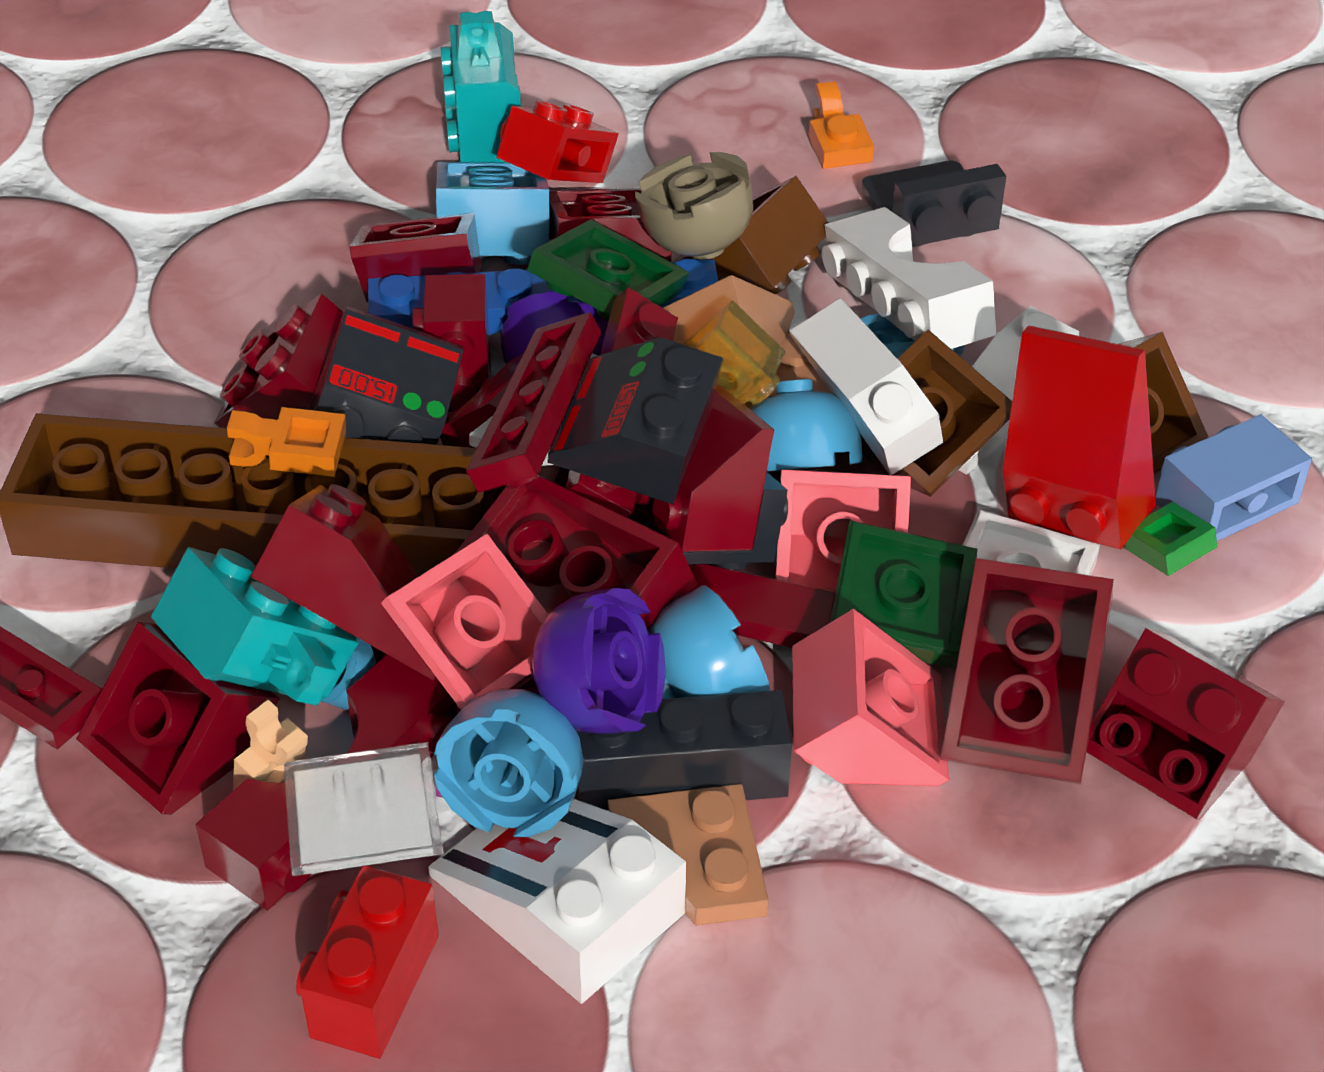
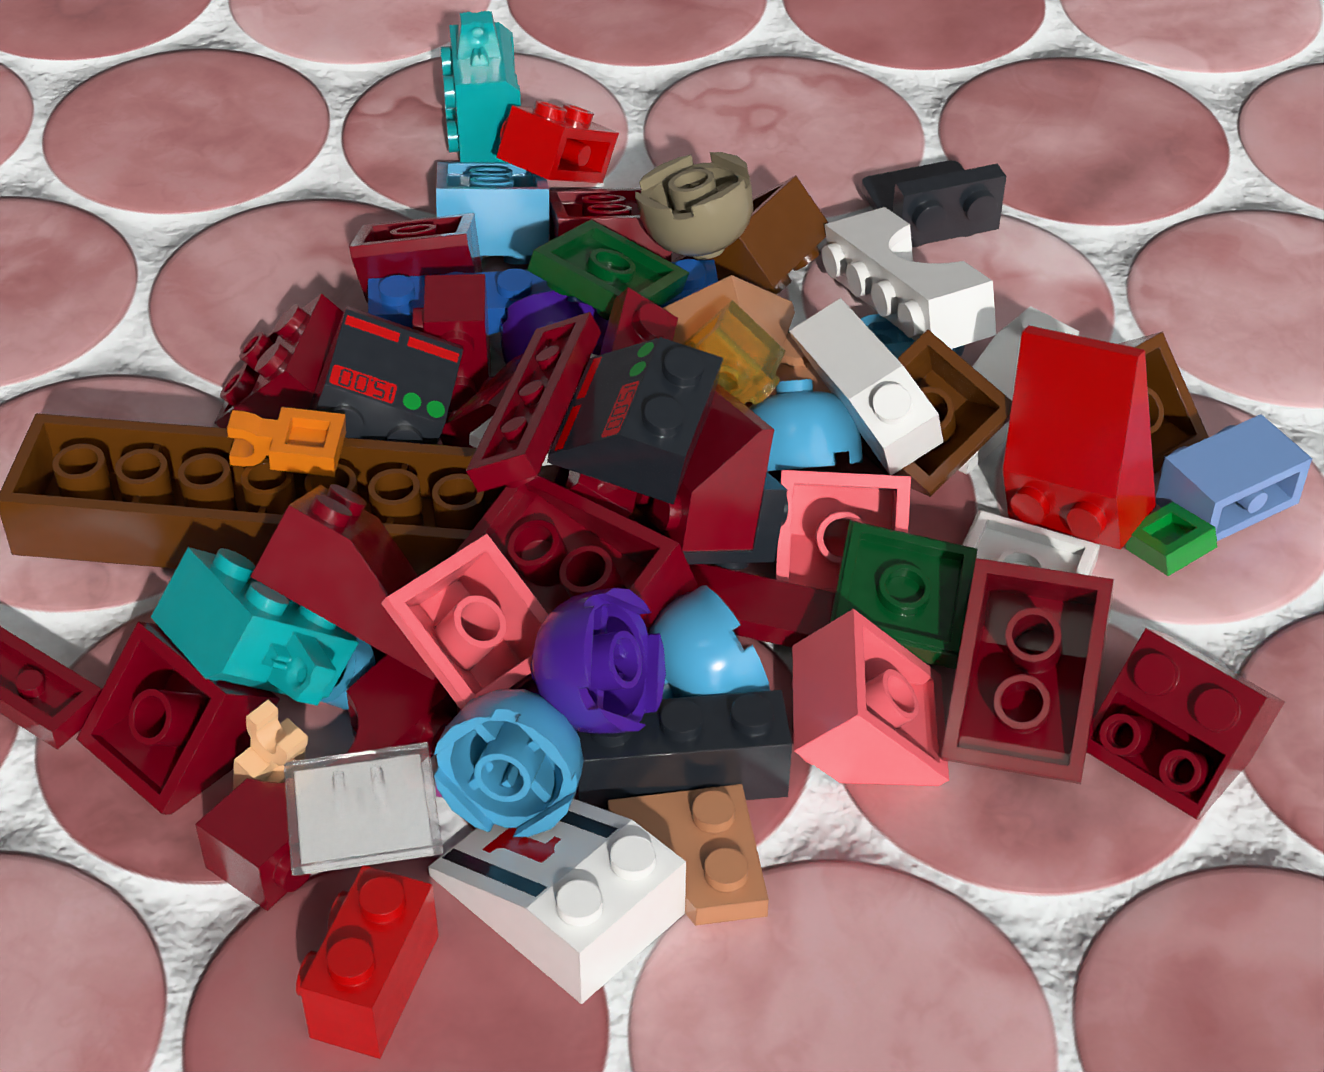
(835, 136): orange plate -> none

